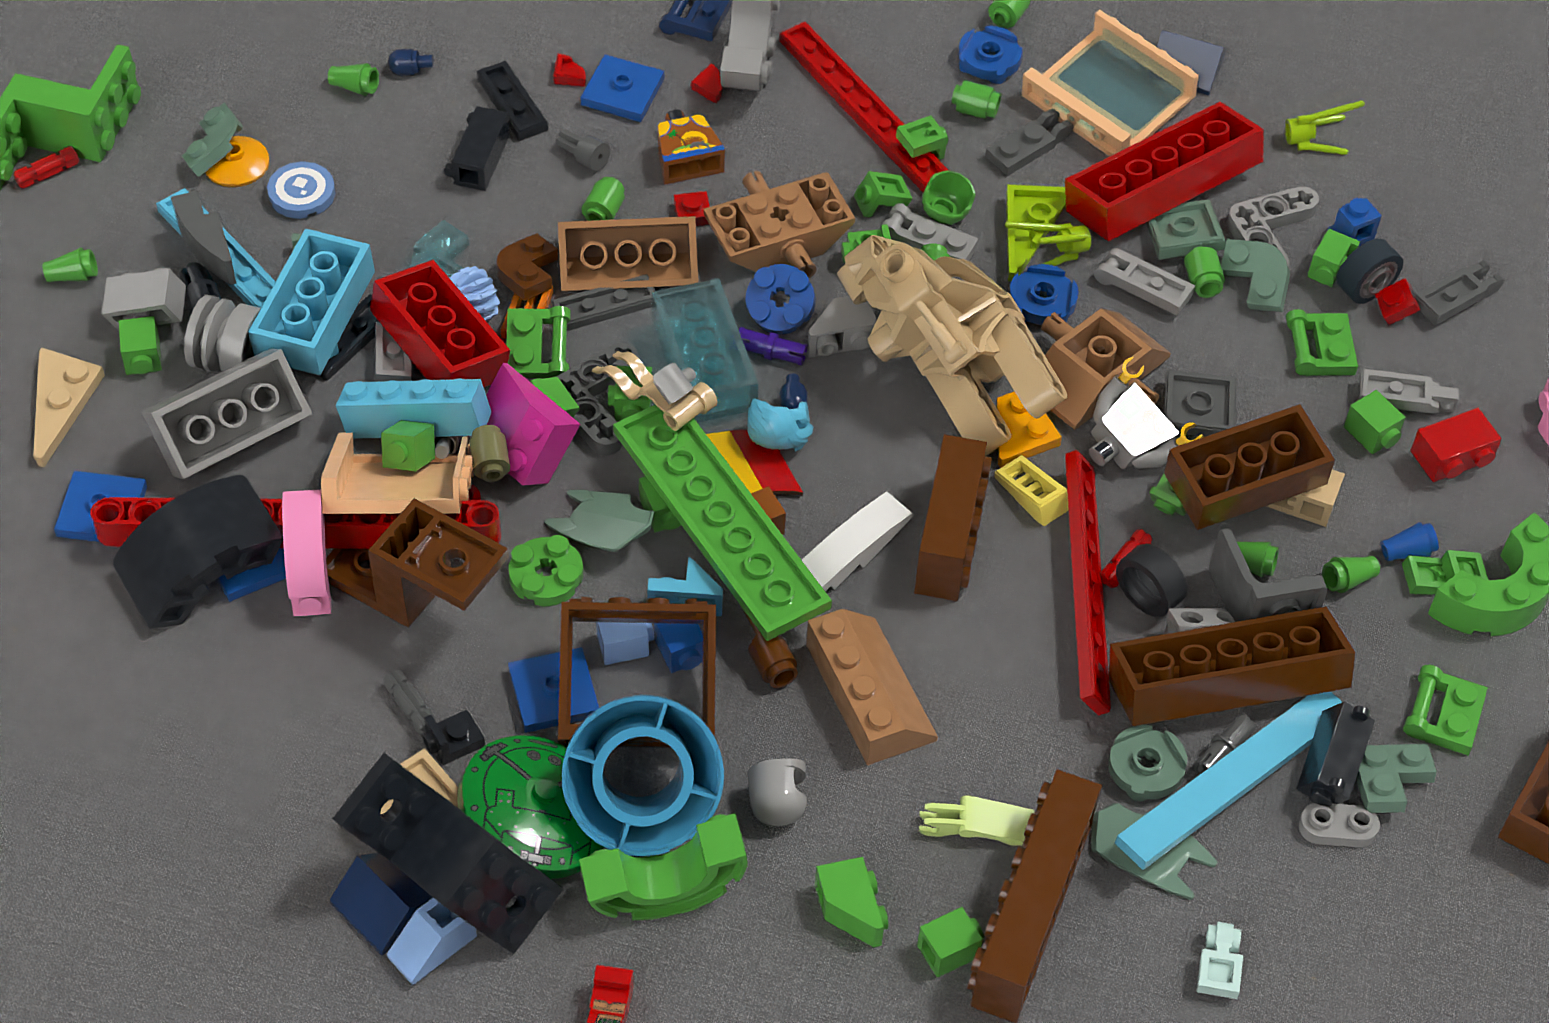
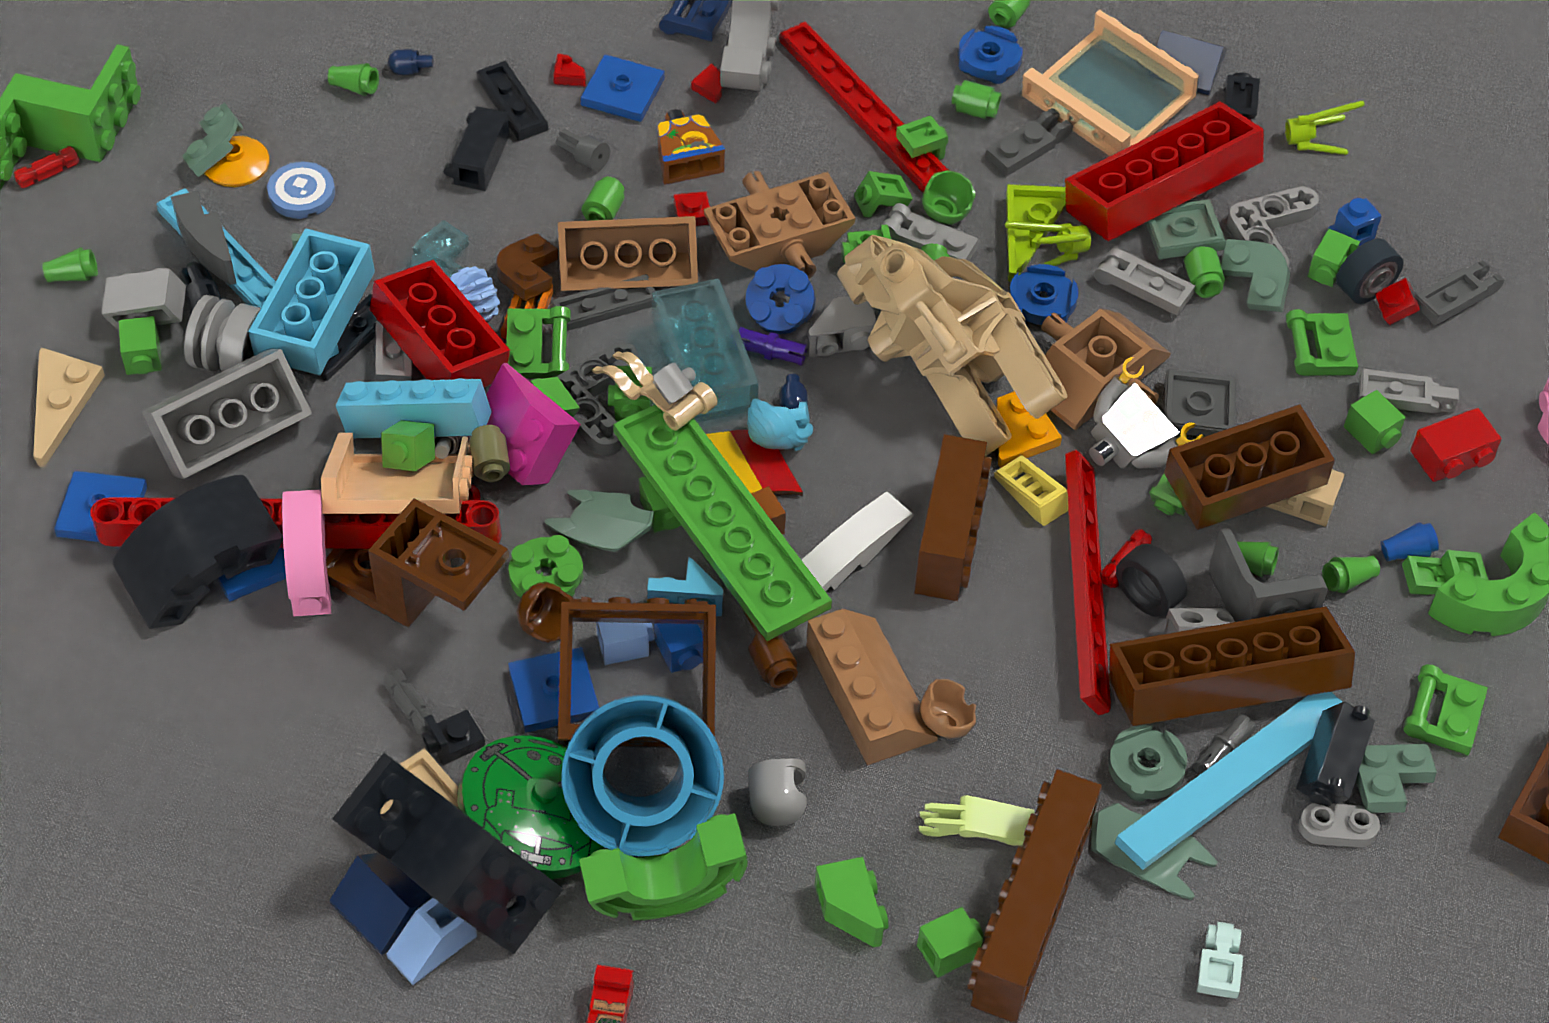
(541, 611): none -> reddish brown hair
(946, 710): none -> medium nougat hair
(1242, 94): none -> black bracket

